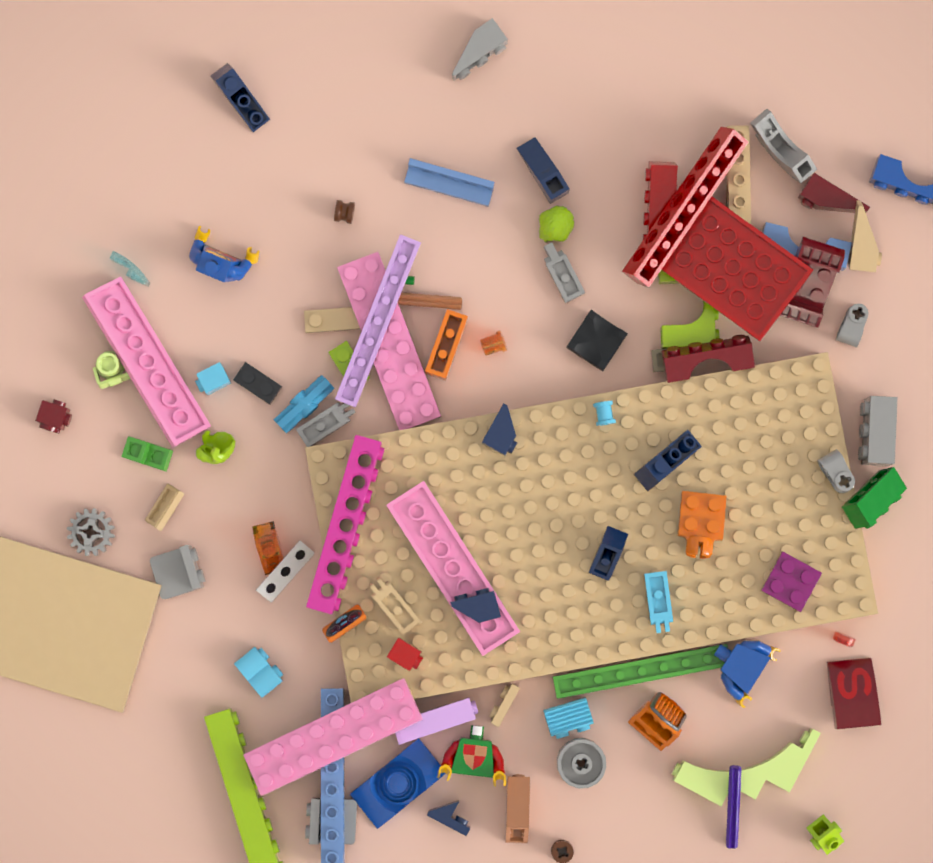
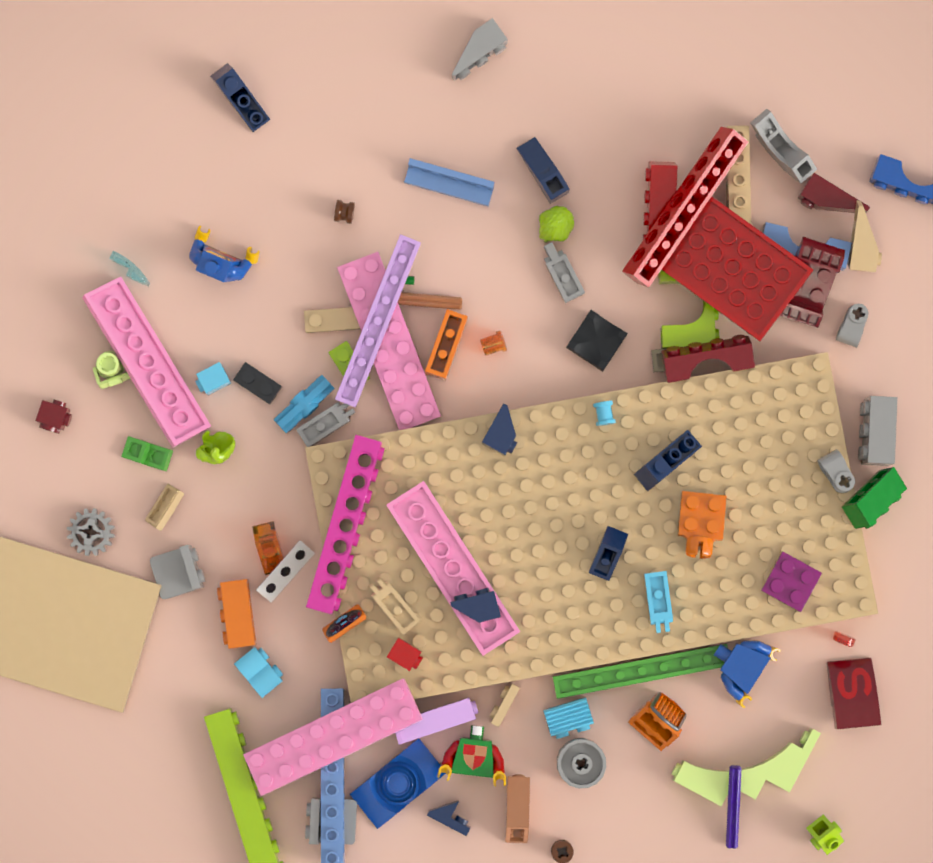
(237, 613): none -> orange brick

